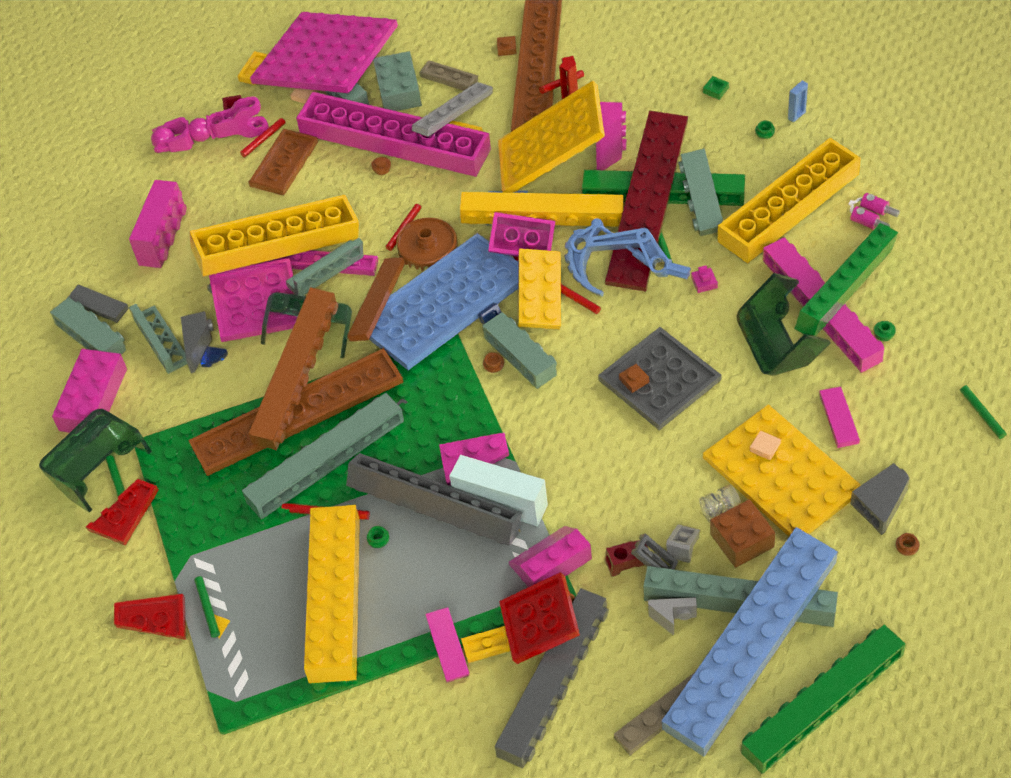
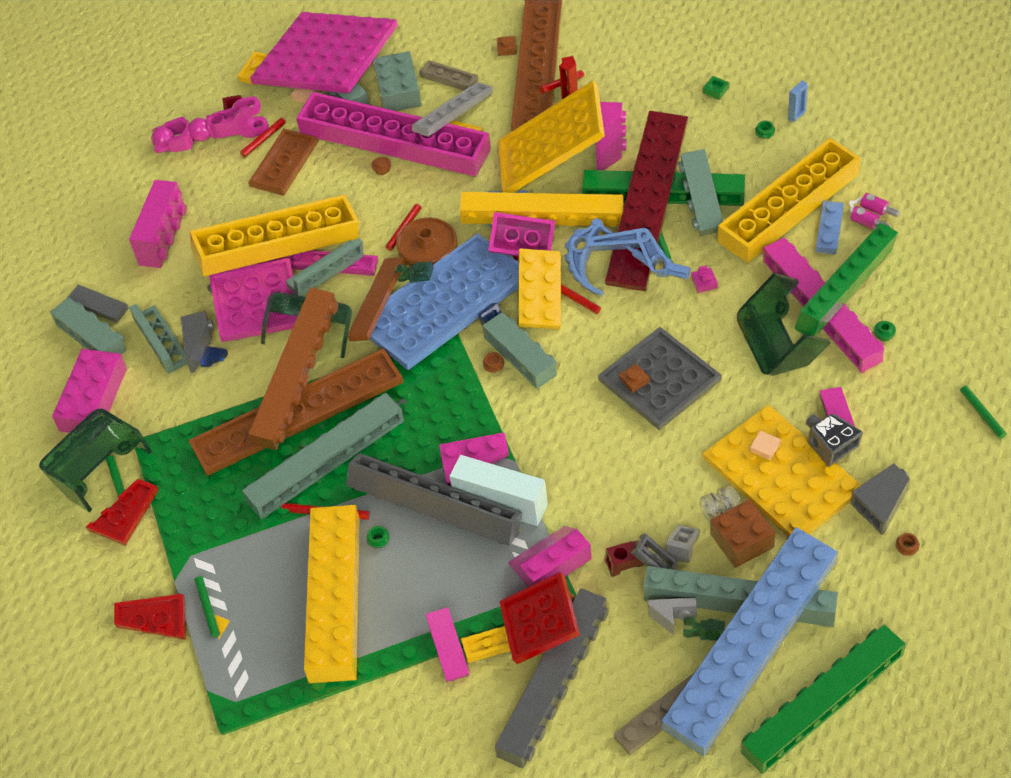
(417, 273): none -> clear green plate
(707, 629): none -> clear green plate
(829, 227): none -> medium blue plate
(832, 437): none -> torso

